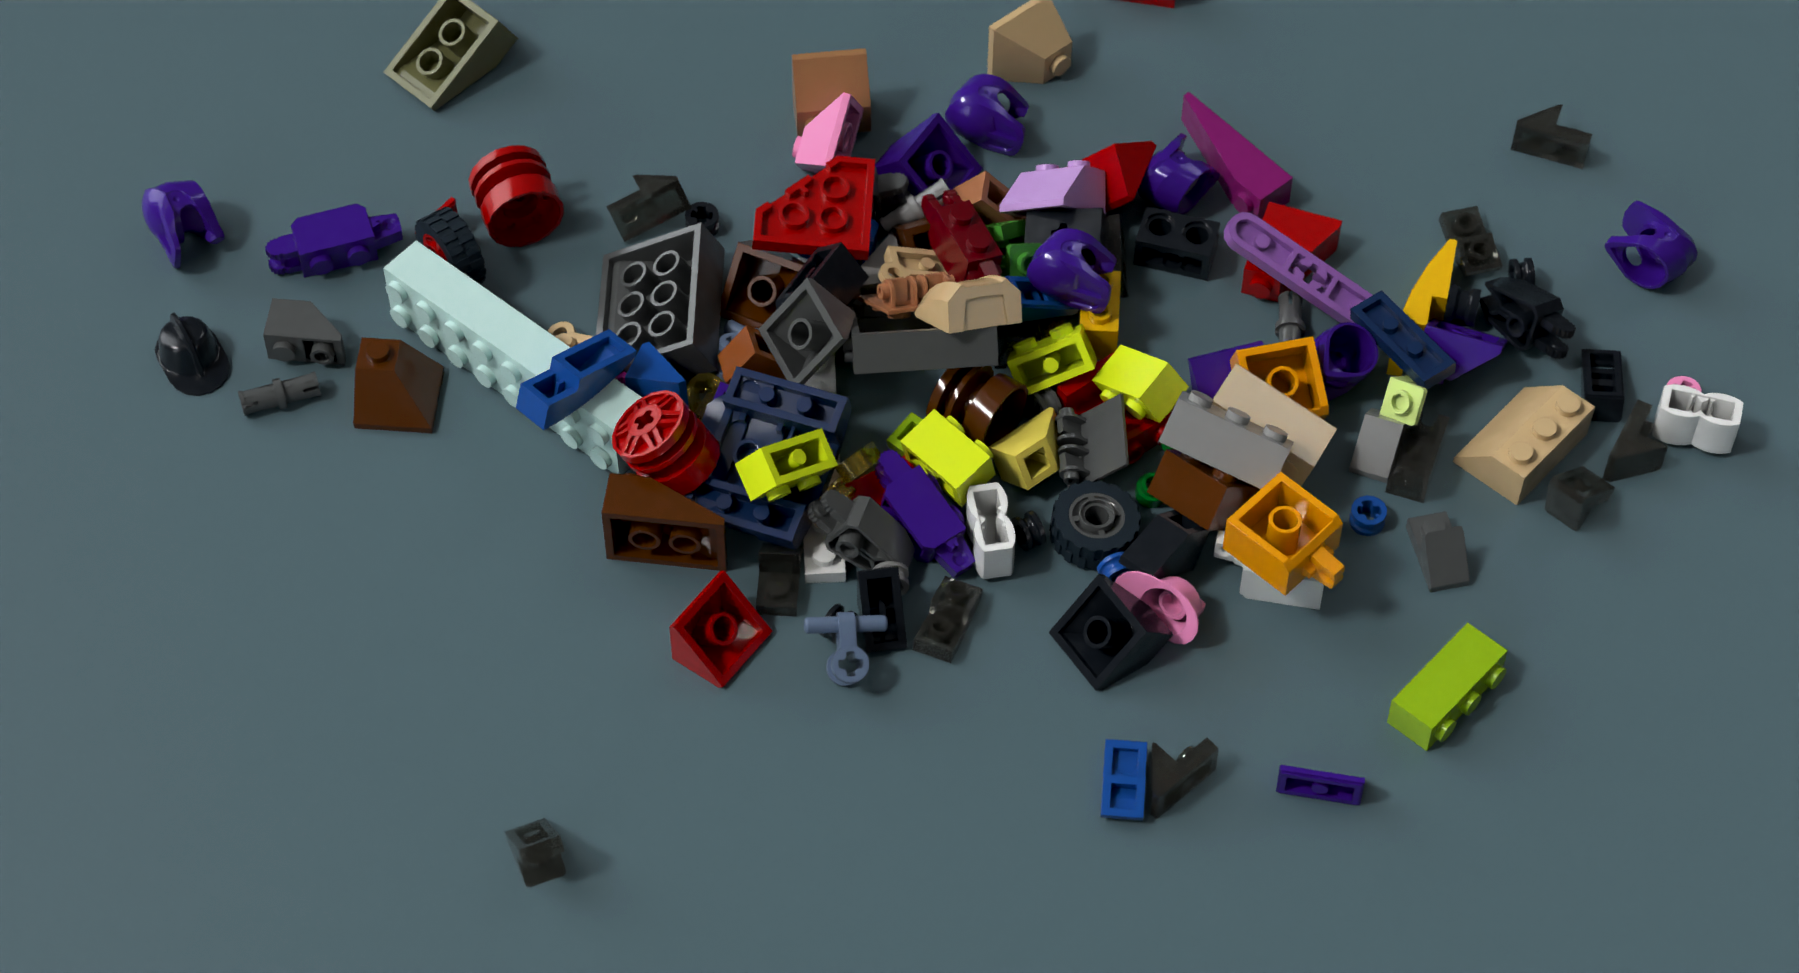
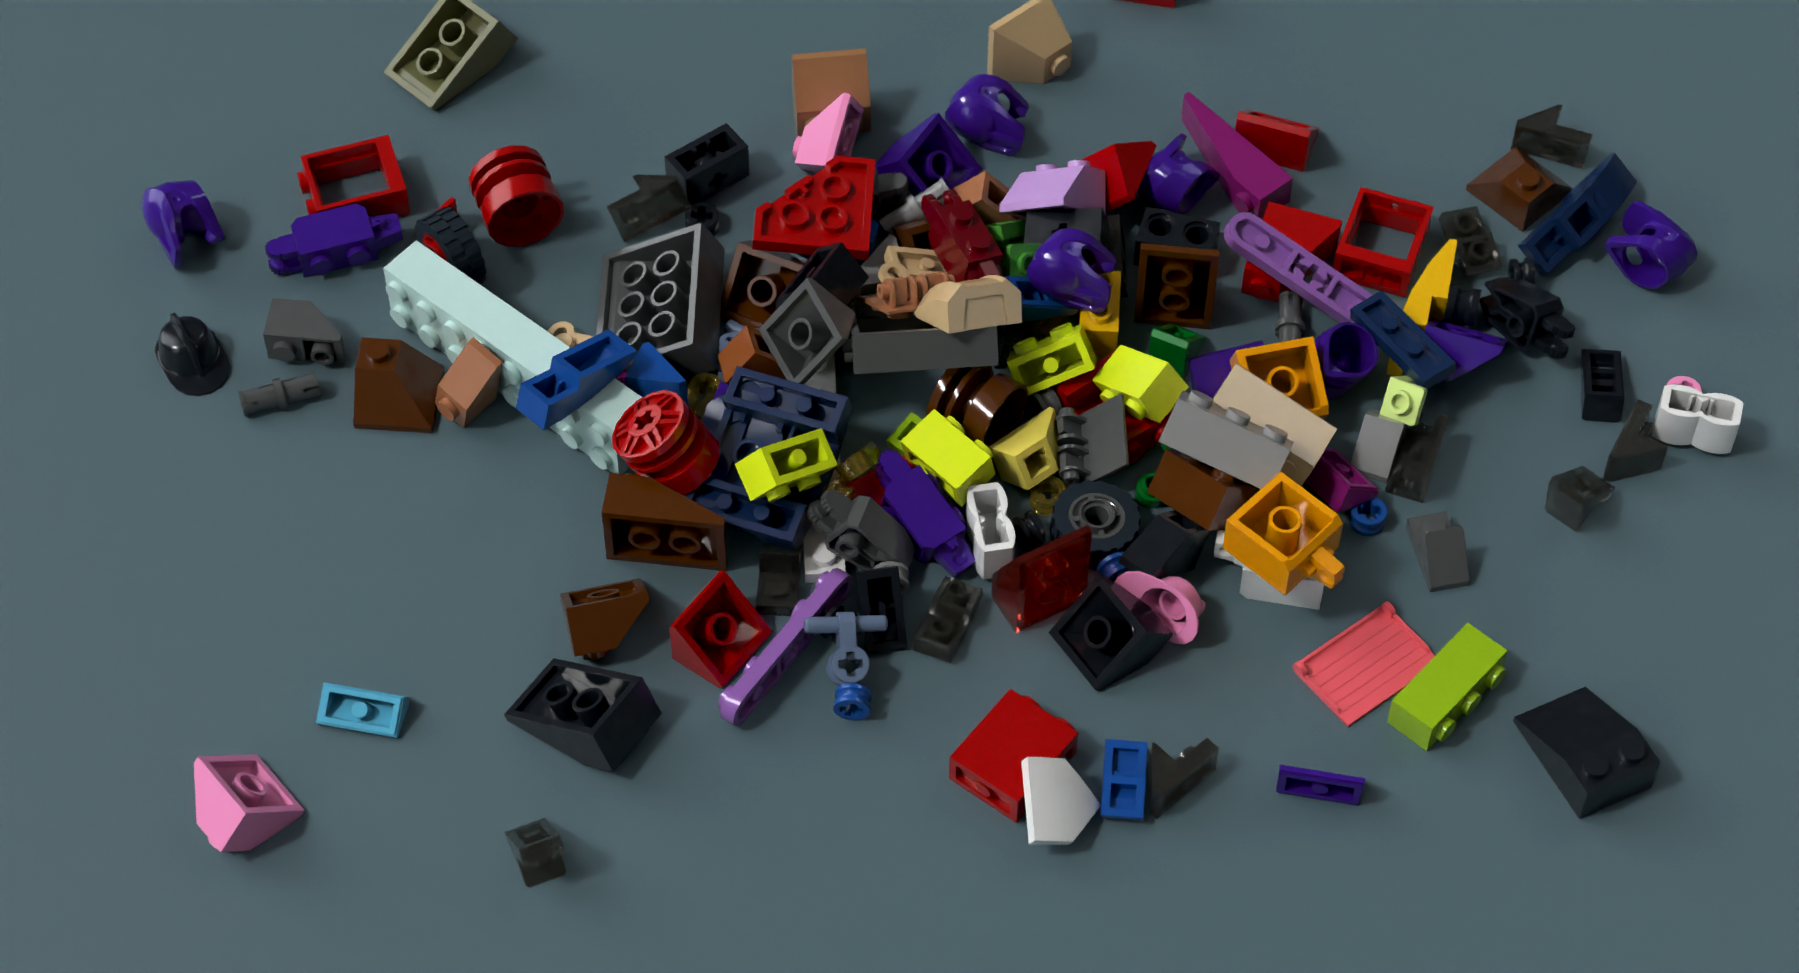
(240, 801): none -> bright pink slope
(352, 161): none -> red window
(362, 709): none -> medium azure slope
(469, 384): none -> nougat slope
(586, 712): none -> black slope
(602, 616): none -> reddish brown slope
(709, 163): none -> black brick
(765, 671): none -> medium lavender piece
(852, 701): none -> blue bush
(992, 753): none -> red panel
(1037, 499): none -> clear yellow bush
(1043, 580): none -> clear red slope
(1055, 801): none -> white slope
(1175, 346): none -> green slope
(1176, 286): none -> reddish brown slope
(1280, 139): none -> red slope
(1339, 482): none -> magenta slope
(1364, 664): none -> coral piece
(1374, 268): none -> red window
(1519, 189): none -> reddish brown slope
(1526, 440): tan slope -> none
(1580, 215): none -> dark blue slope
(1589, 751): none -> black slope

